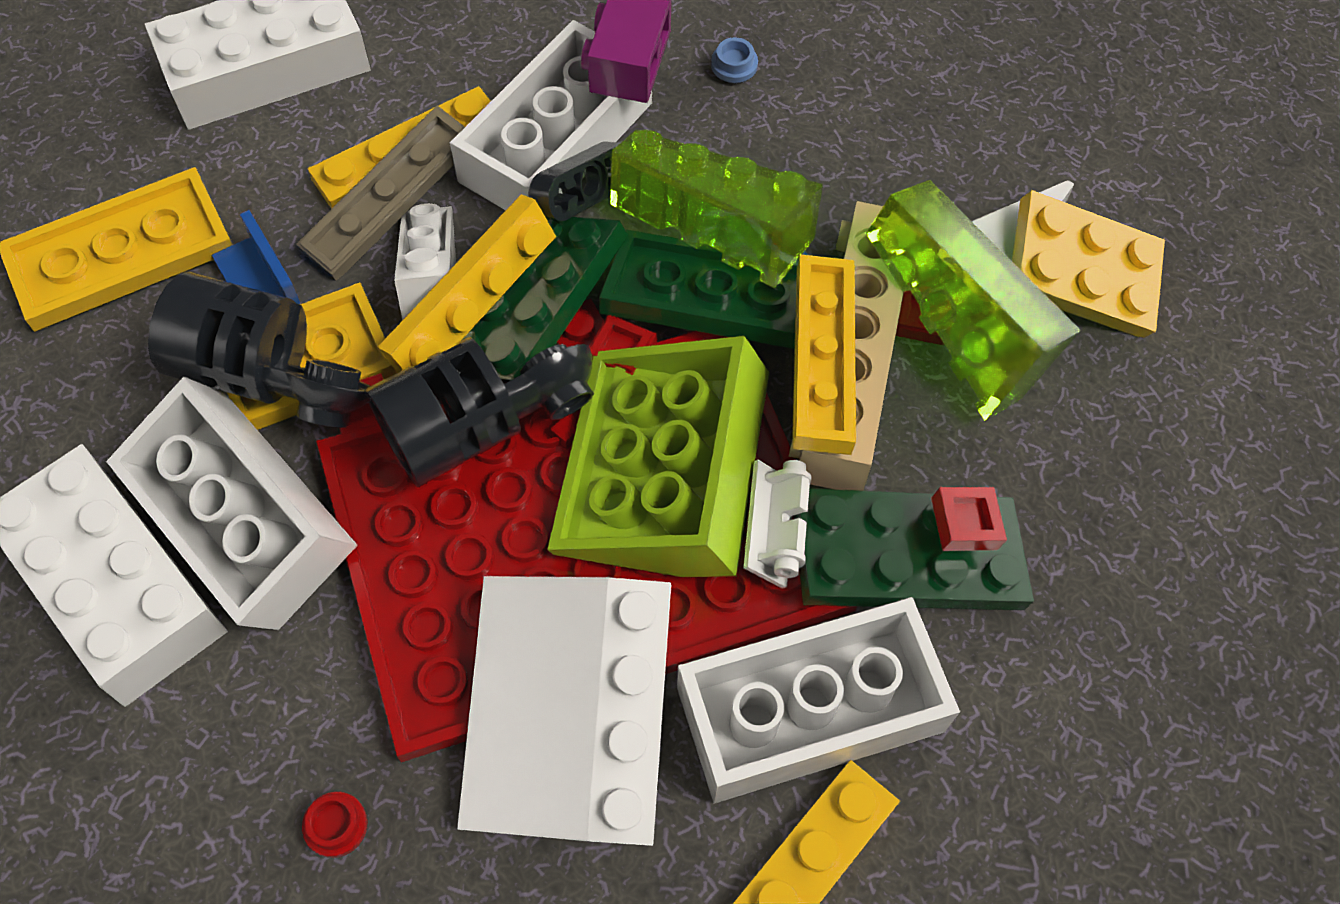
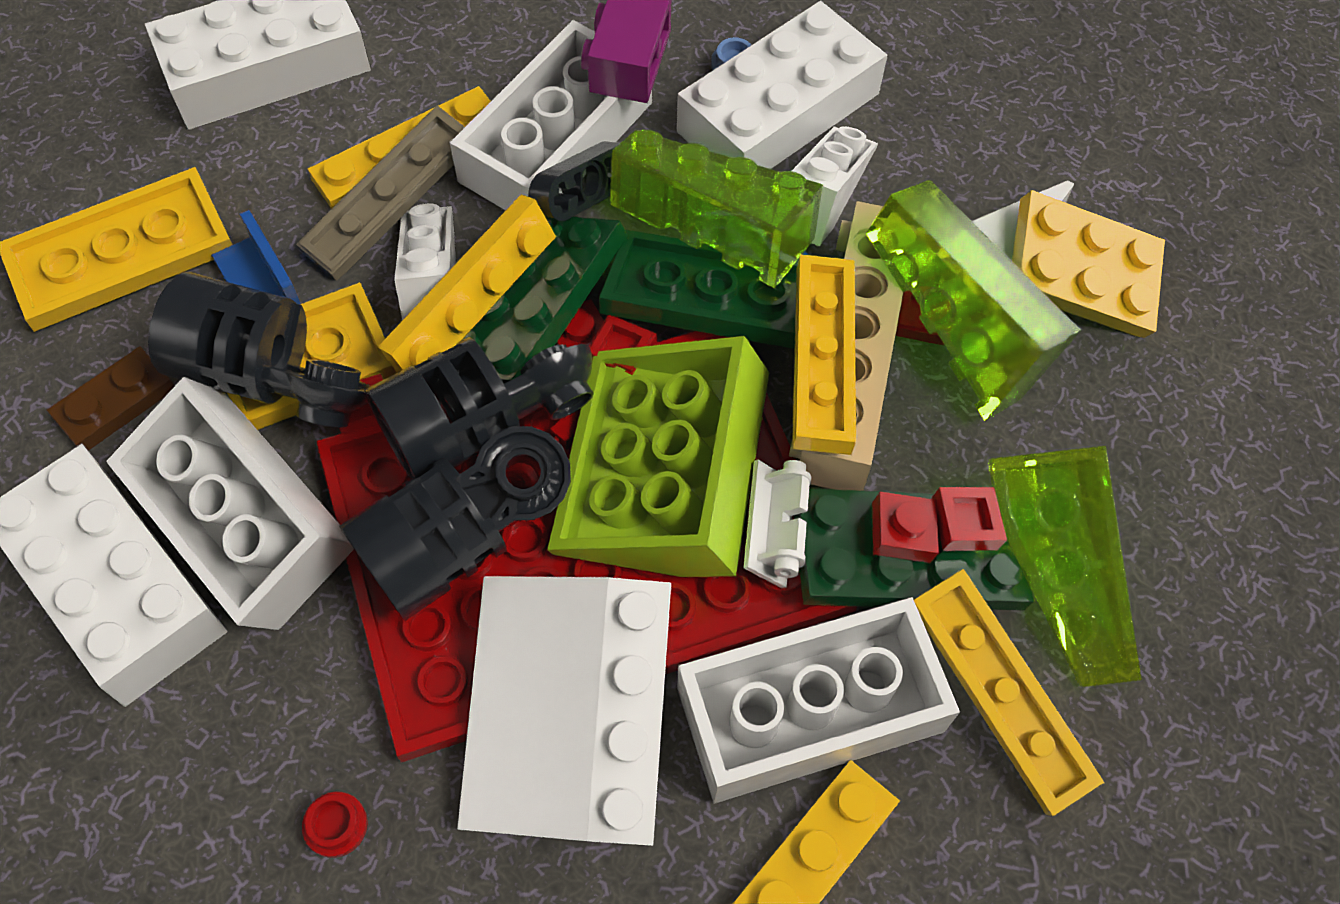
(111, 399): none -> reddish brown plate
(454, 520): none -> black cylinder
(783, 89): none -> white brick
(838, 165): none -> white slope
(905, 527): none -> red plate
(1007, 694): none -> yellow plate
(1069, 547): none -> clear neon green wedge

